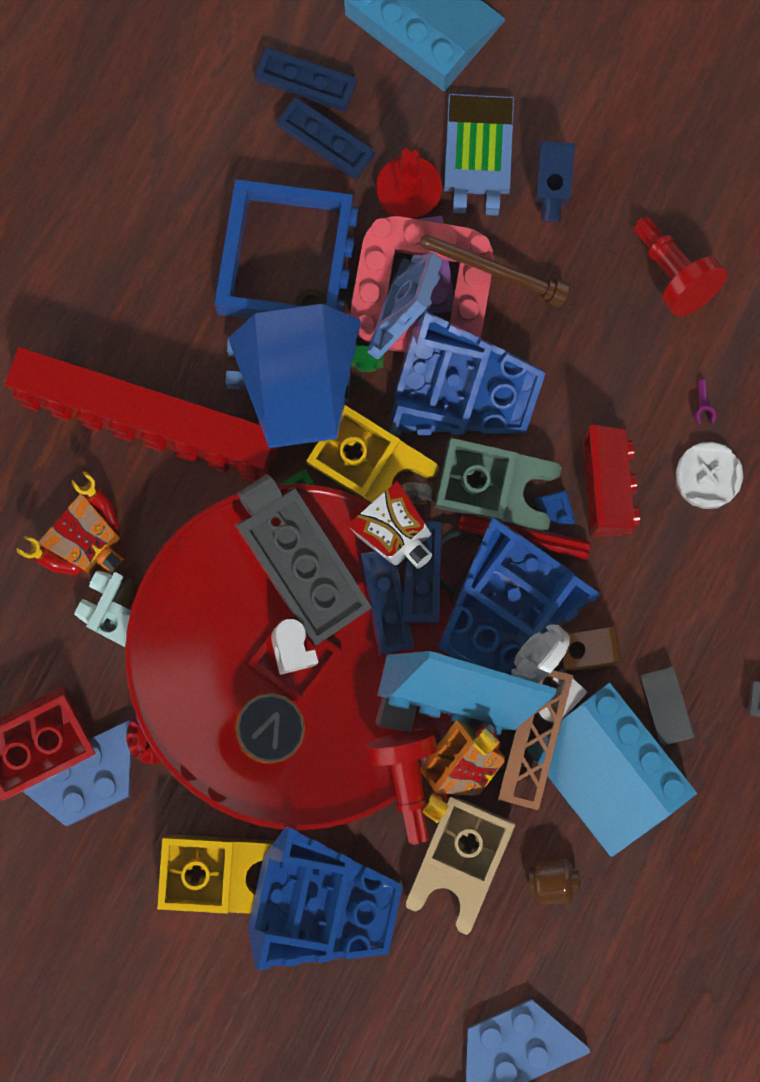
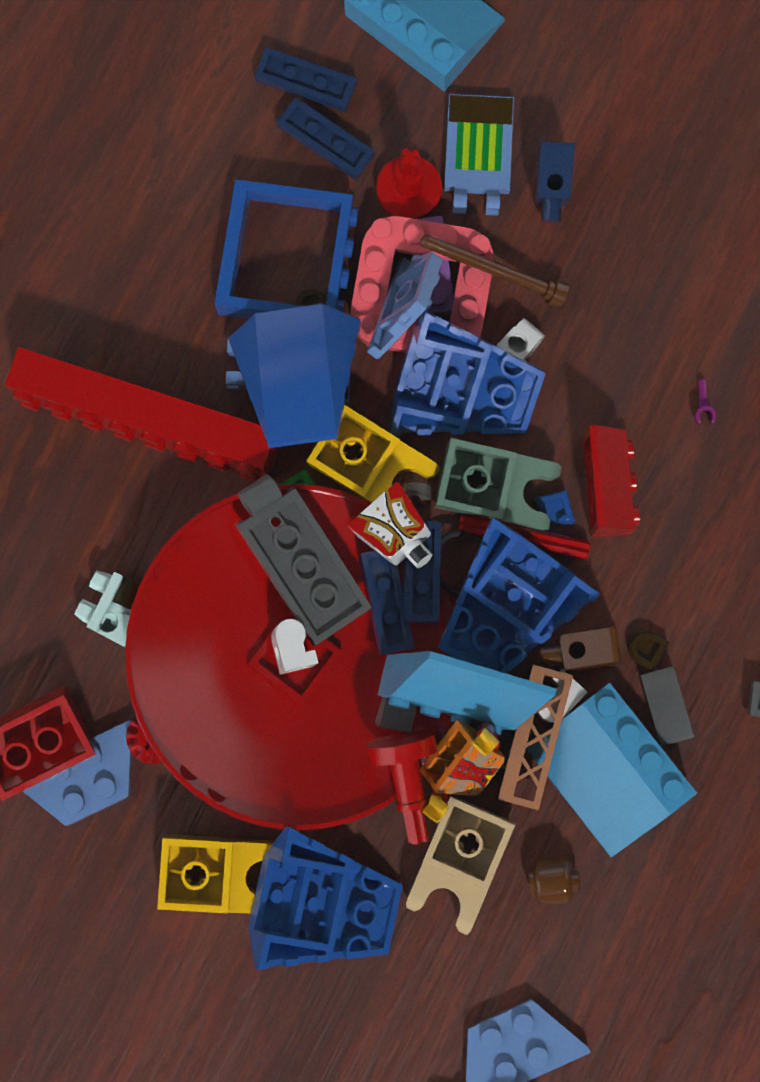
(81, 536): torso -> none
(269, 728): black tile -> none
(365, 361): green plate -> none
(522, 340): none -> white leg
(541, 654): white tile -> none
(647, 649): none -> dark brown tile
(690, 283): red piece -> none
(708, 475): white tile -> none

